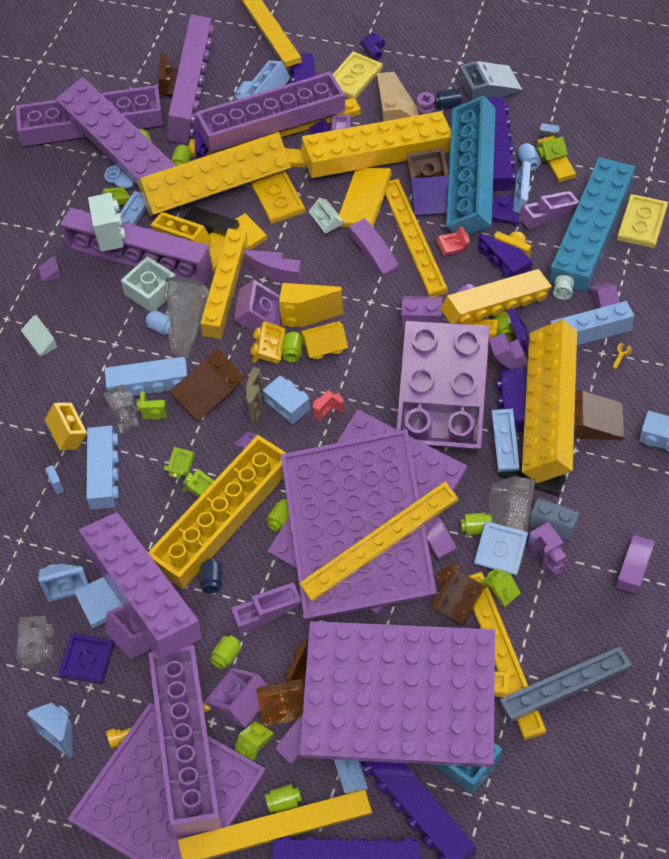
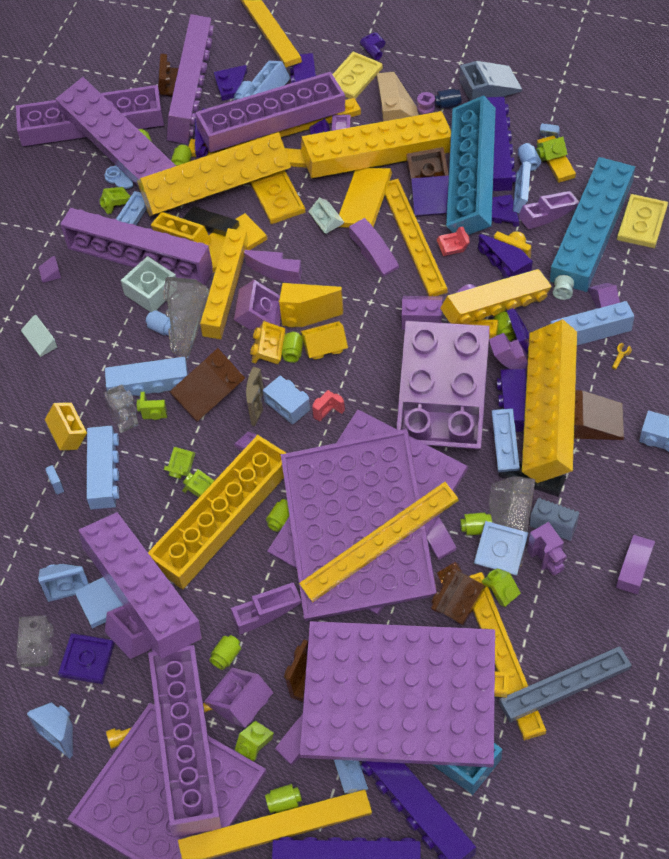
(107, 221): light aqua brick -> none
(211, 576): dark blue brick -> none
(229, 81): none -> dark purple wing
(281, 702): clear orange tile -> none

